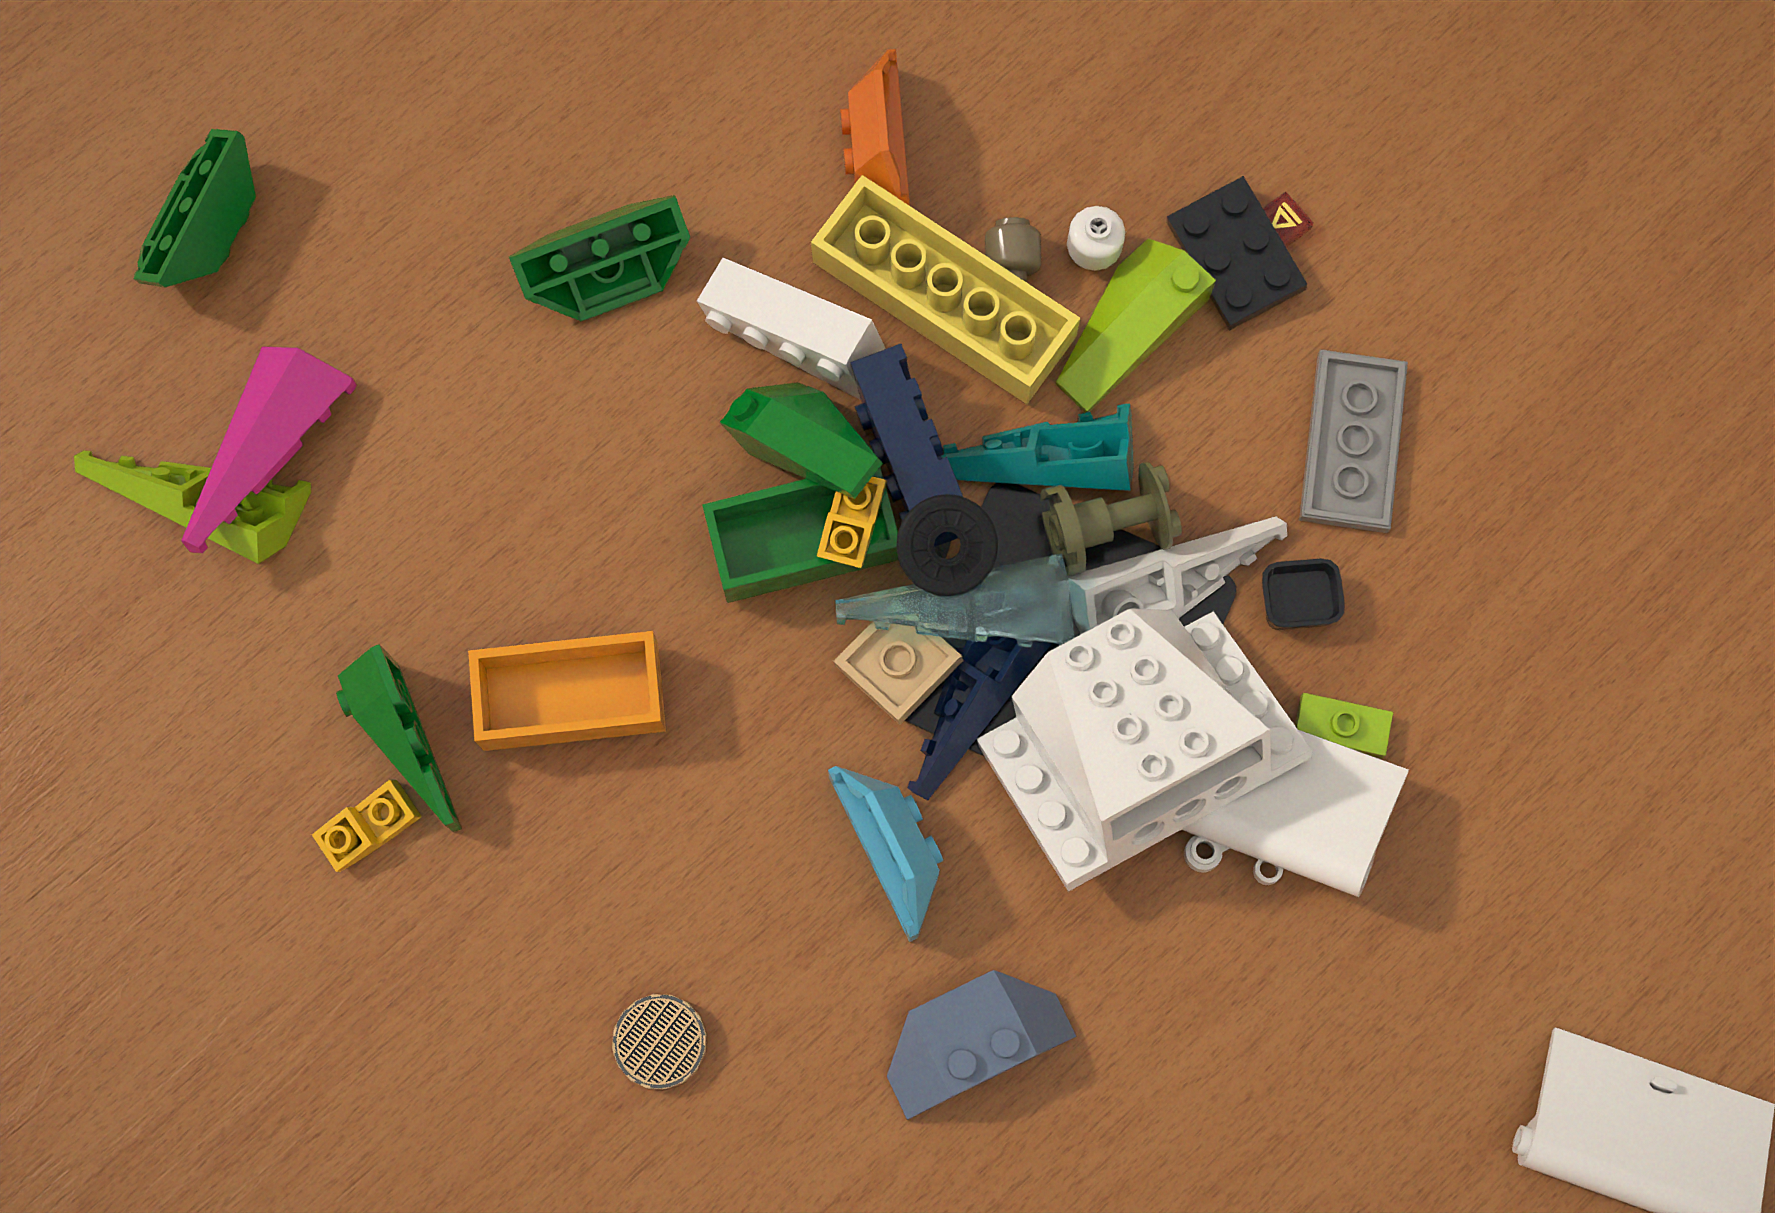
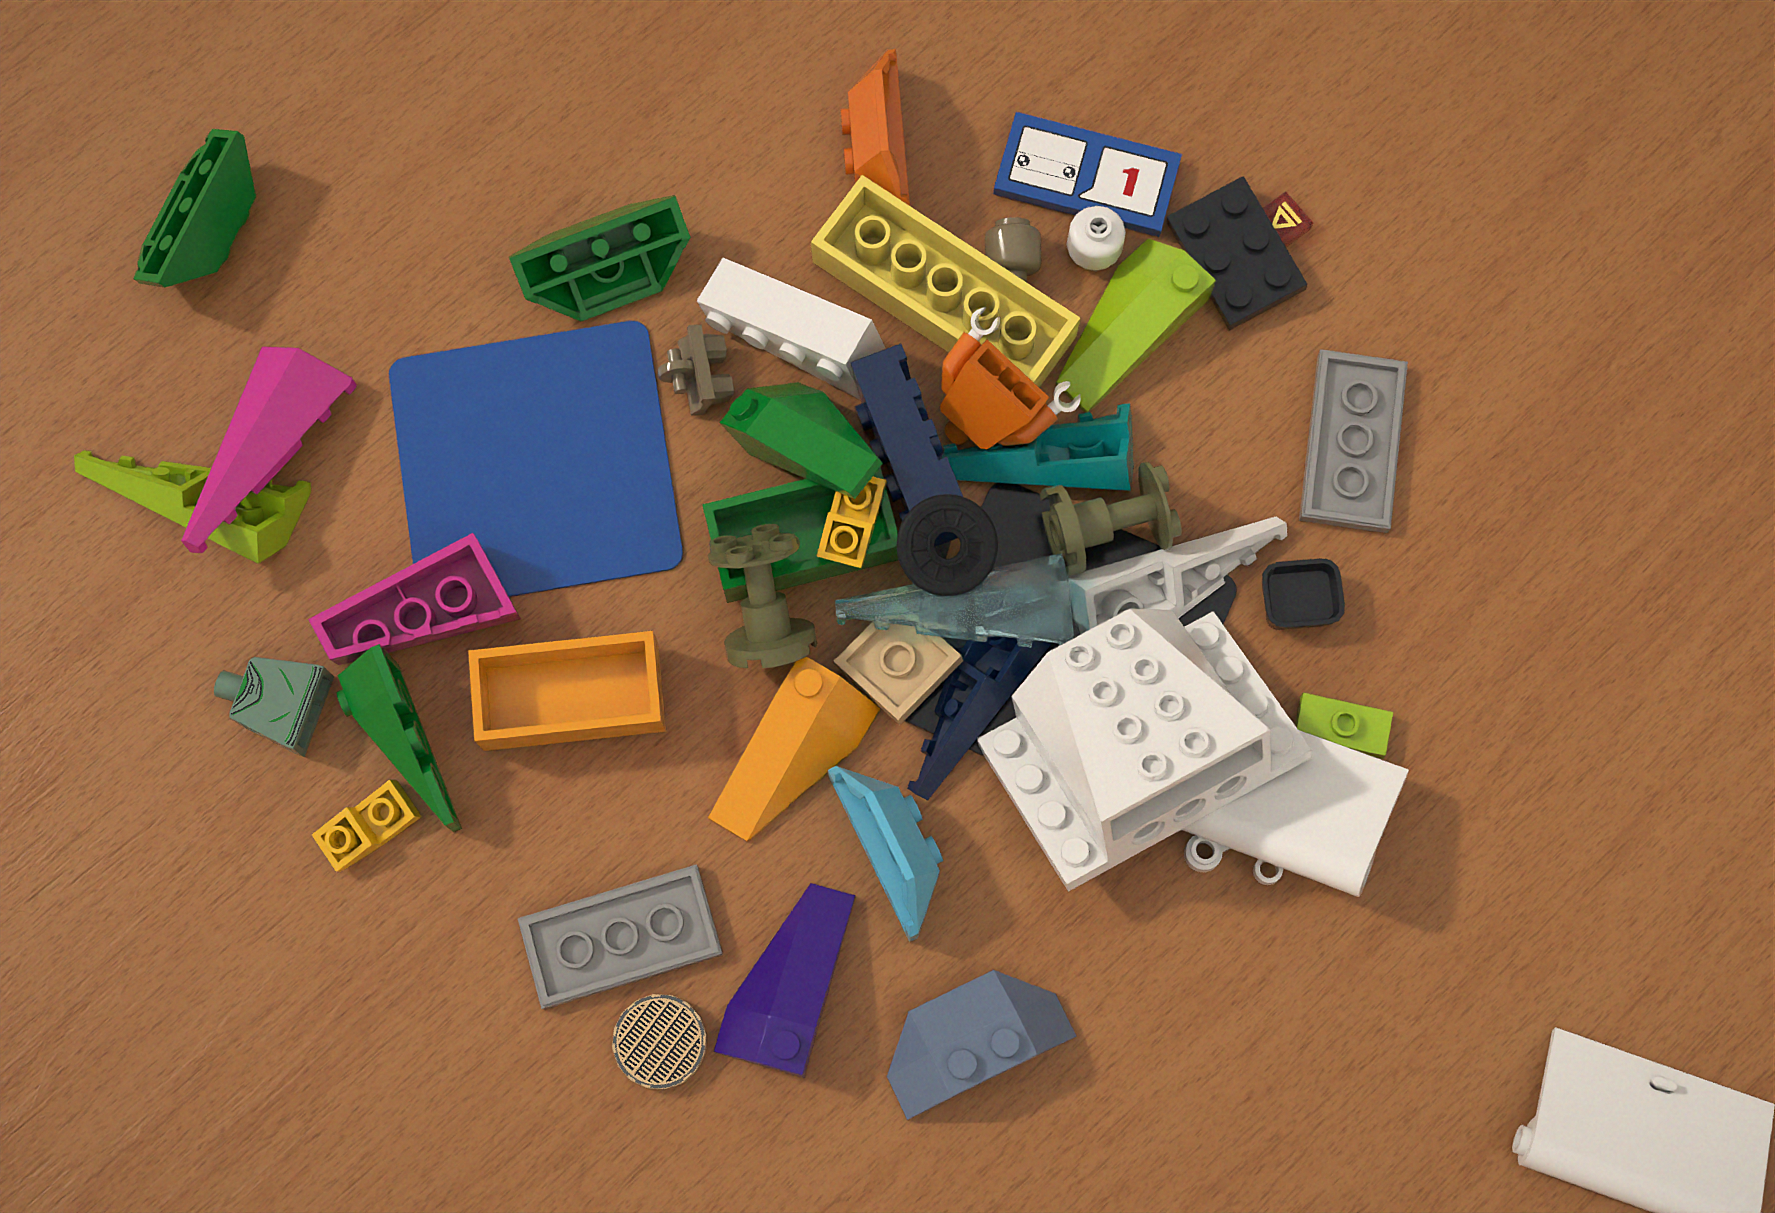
(277, 699): none -> sand green torso
(421, 604): none -> dark pink wedge
(540, 454): none -> blue piece
(619, 937): none -> light grey tile
(691, 373): none -> dark tan hips
(767, 627): none -> olive piece
(785, 993): none -> dark purple wedge
(803, 734): none -> light orange wedge
(991, 396): none -> orange torso
(1082, 168): none -> tile

